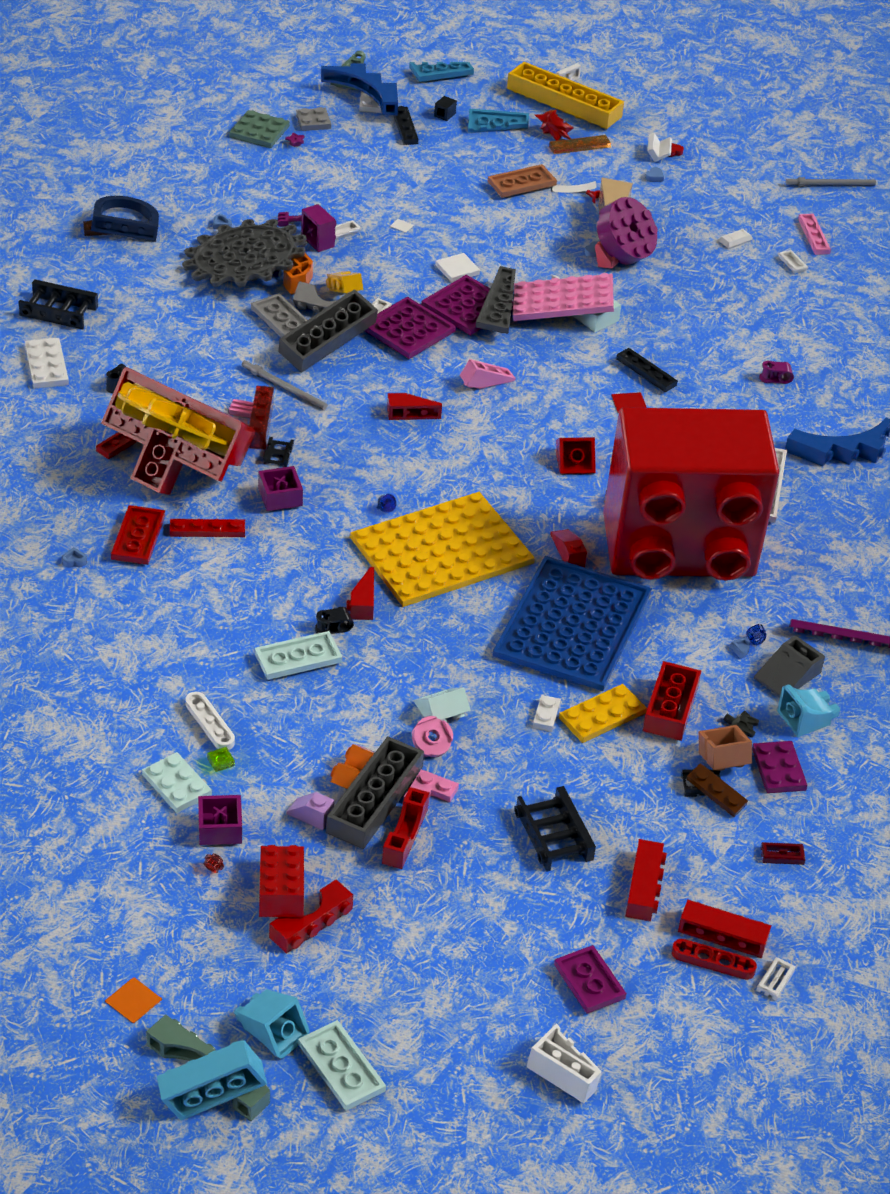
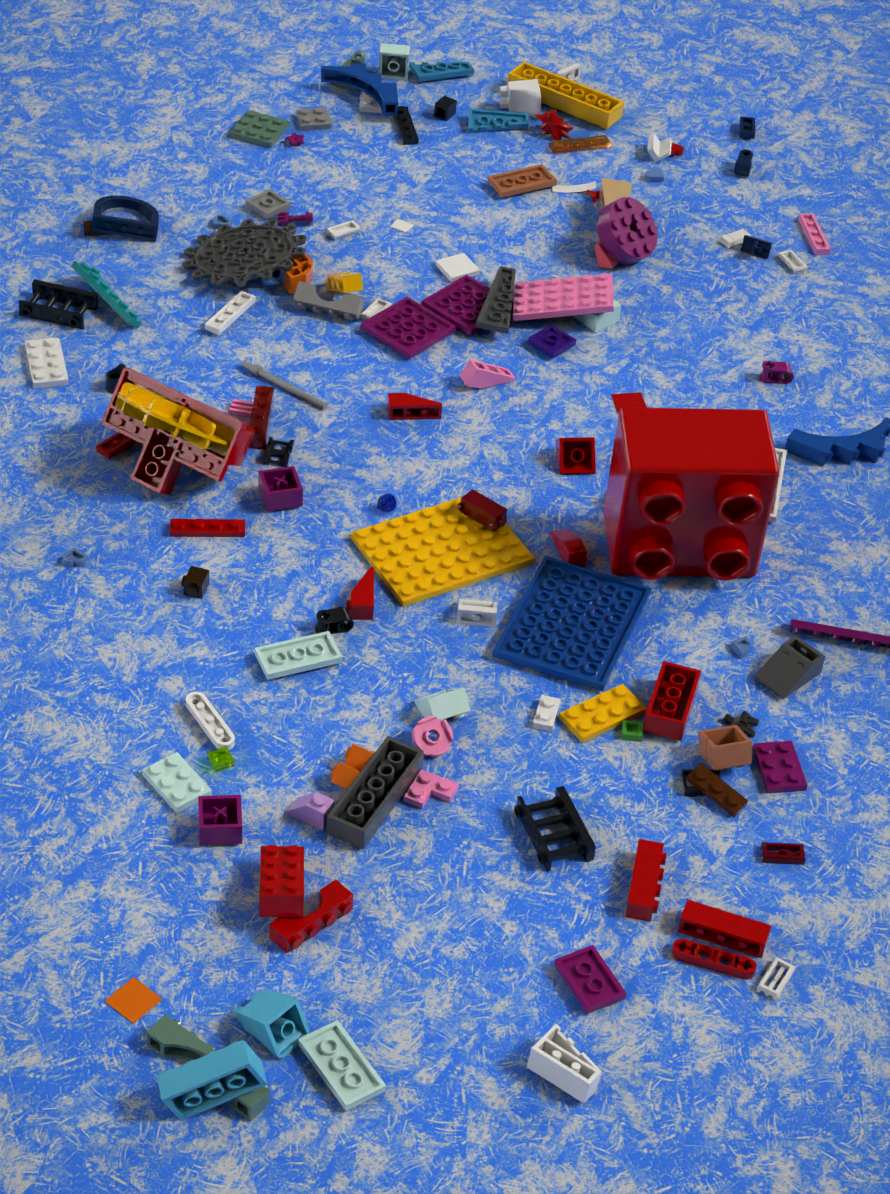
(92, 277): none -> teal wing
(138, 535): red plate -> none
(195, 582): none -> dark brown brick
(213, 862): clear red plate -> none
(230, 312): none -> white plate
(268, 204): none -> light grey plate
(278, 314): light grey plate -> none
(318, 227): magenta brick -> none
(327, 330): dark grey brick -> none
(394, 61): none -> light aqua brick
(411, 818): red arch -> none
(477, 612): none -> white tile
(483, 510): none -> dark red brick
(522, 97): none -> white hips
(552, 341): none -> dark purple plate
(632, 730): none -> bright green tile
(647, 369): black plate -> none
(743, 163): none -> dark blue piece
(747, 127): none -> dark blue plate
(756, 246): none -> dark blue hips
(756, 632): clear blue tile -> none
(801, 182): light grey bar -> none
(806, 709): medium azure hips -> none

